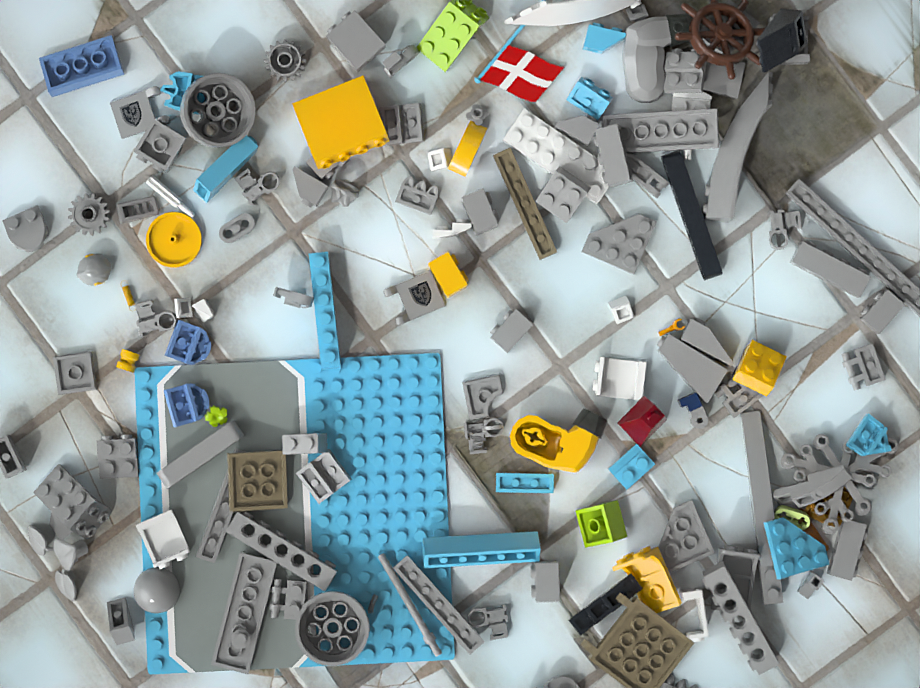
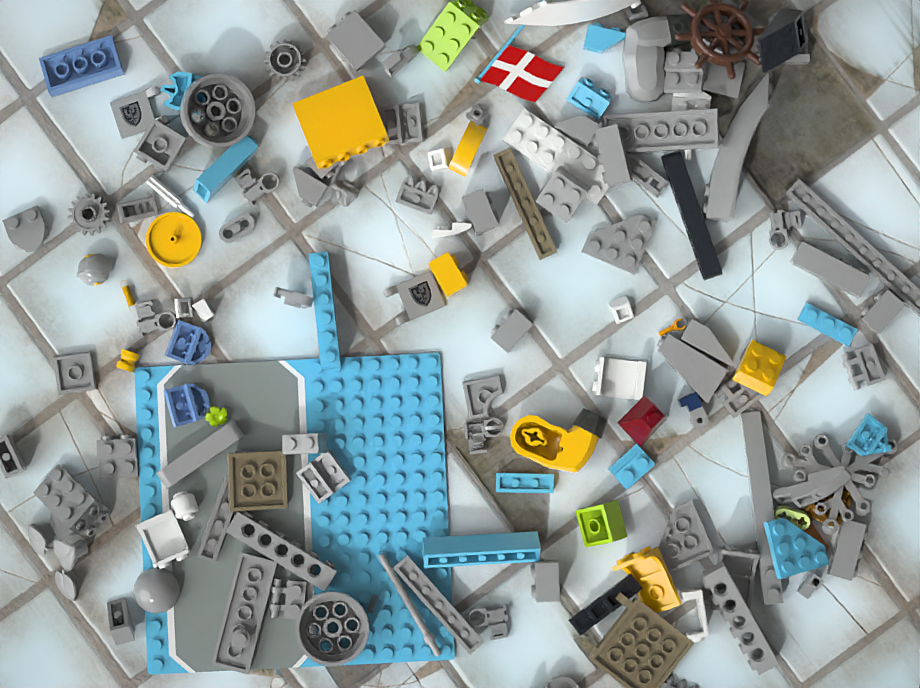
(184, 505): none -> white head
(827, 324): none -> medium azure plate

